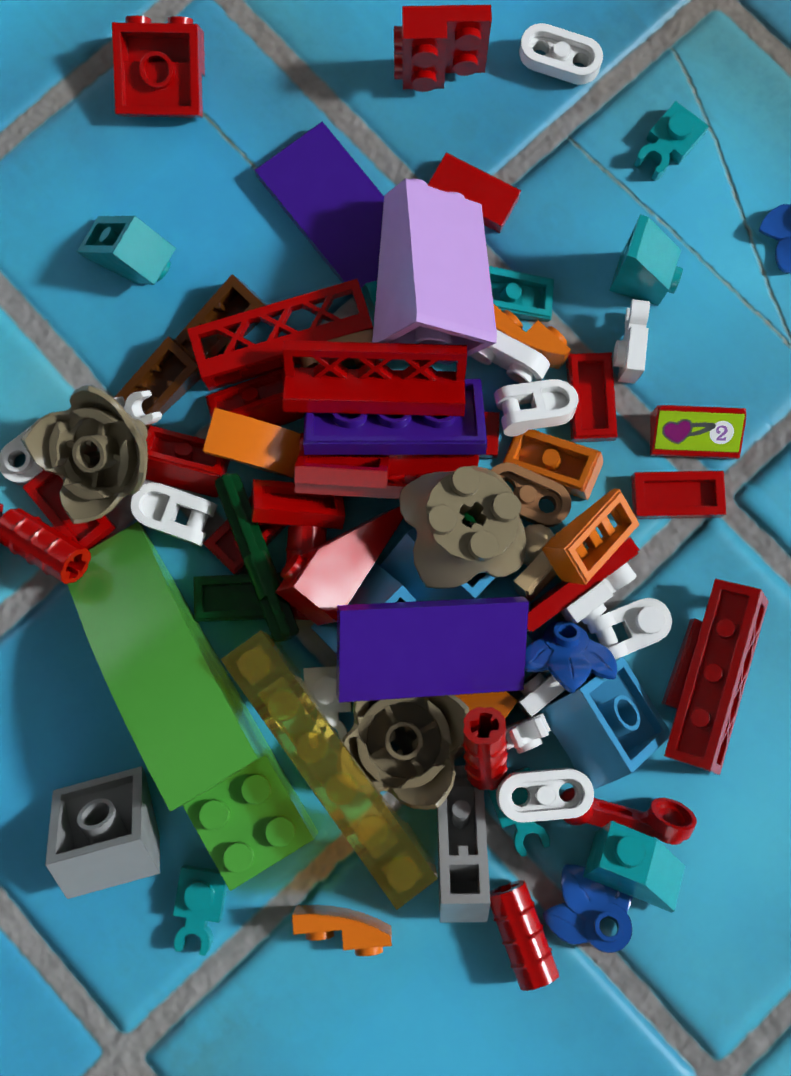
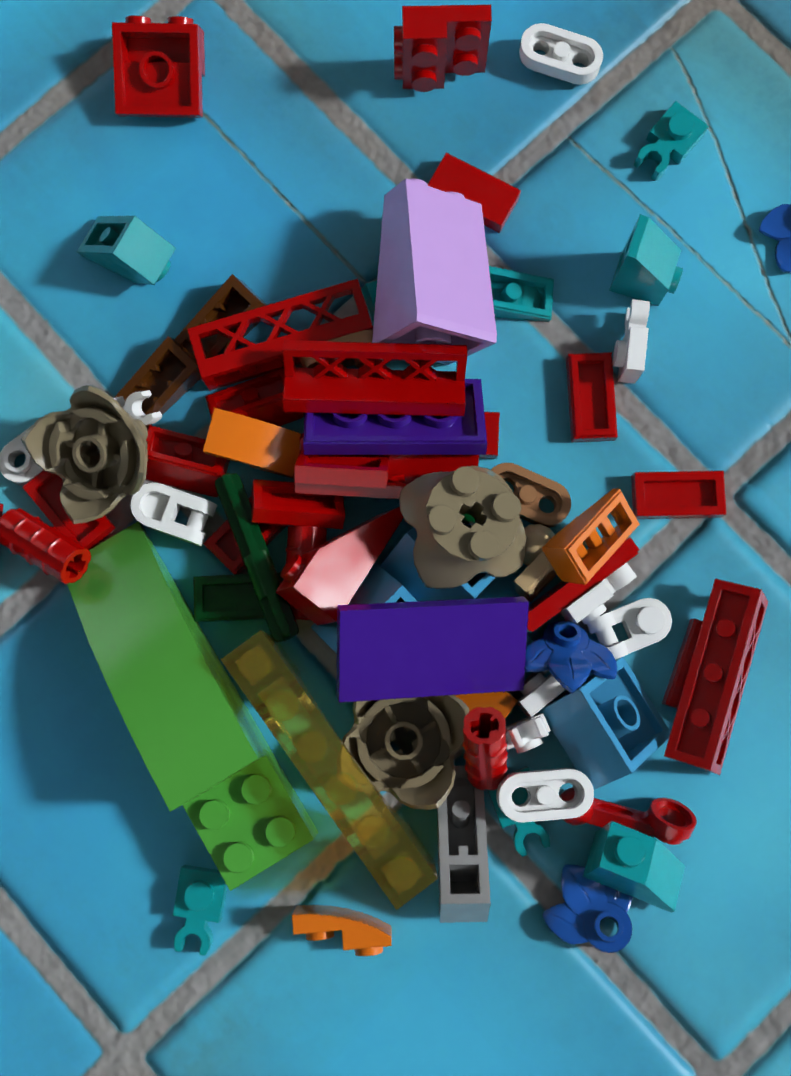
(103, 833): light grey slope -> none
(322, 687): white plate -> none
(329, 202): dark purple tile -> none
(519, 360): white plate -> none
(523, 935): red axle -> none
(543, 339): orange slope -> none
(551, 403): white plate -> none
(558, 460): orange slope -> none
(697, 431): slope -> none

